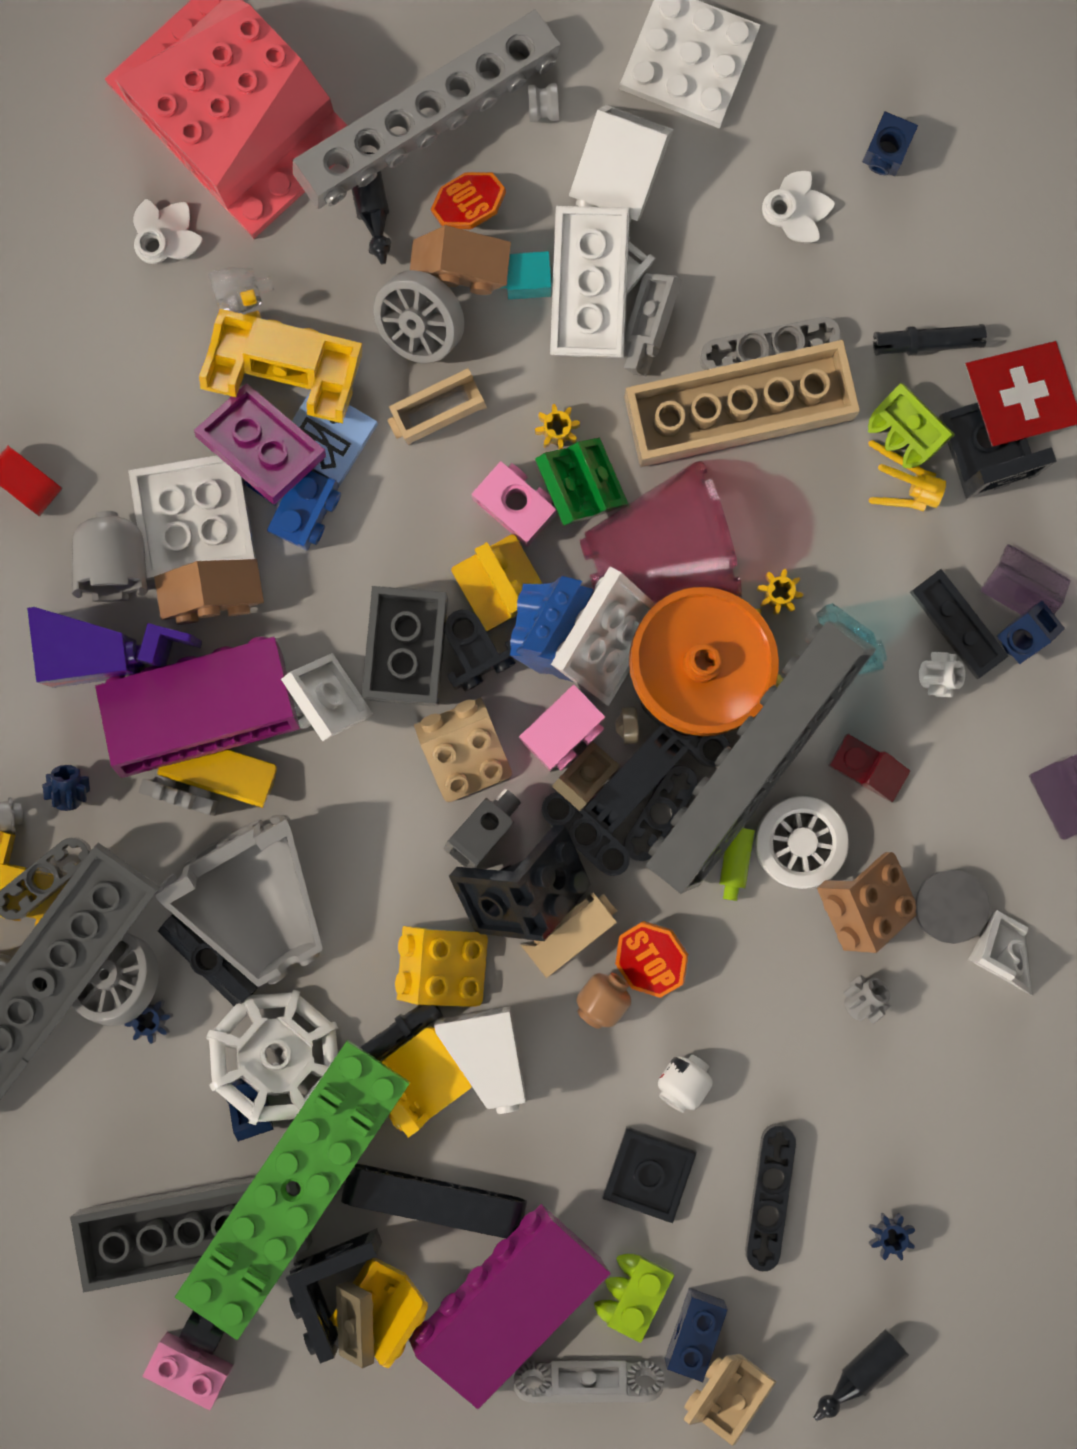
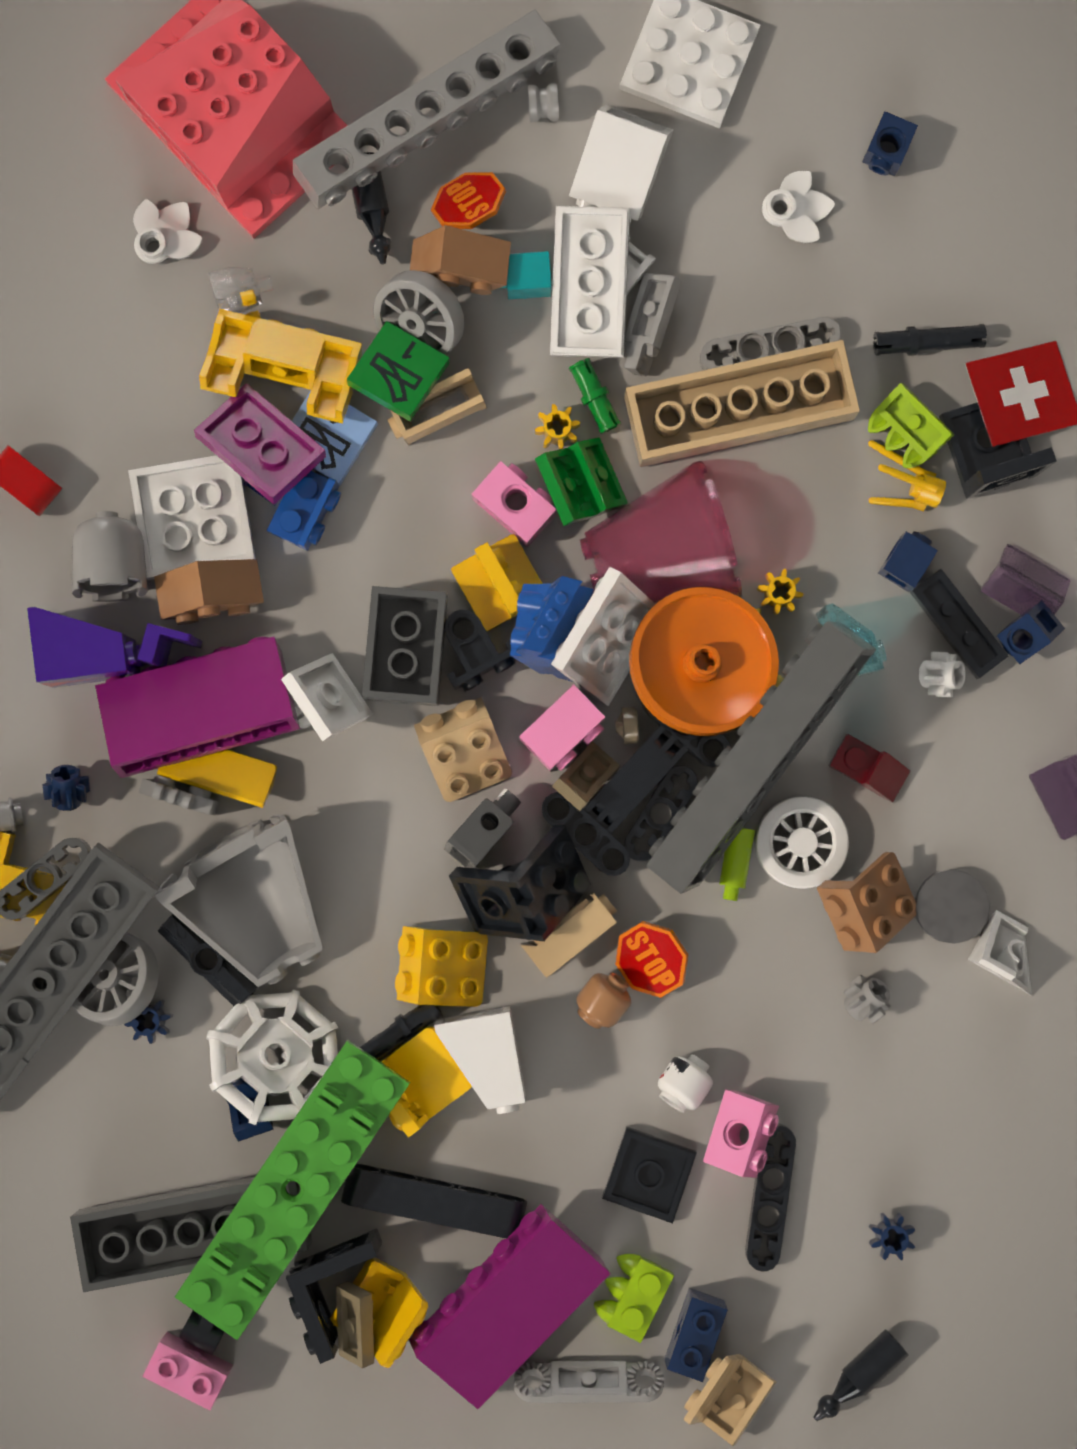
(398, 371): none -> green tile
(594, 395): none -> green pin
(725, 1146): none -> bright pink brick
(908, 560): none -> dark blue brick

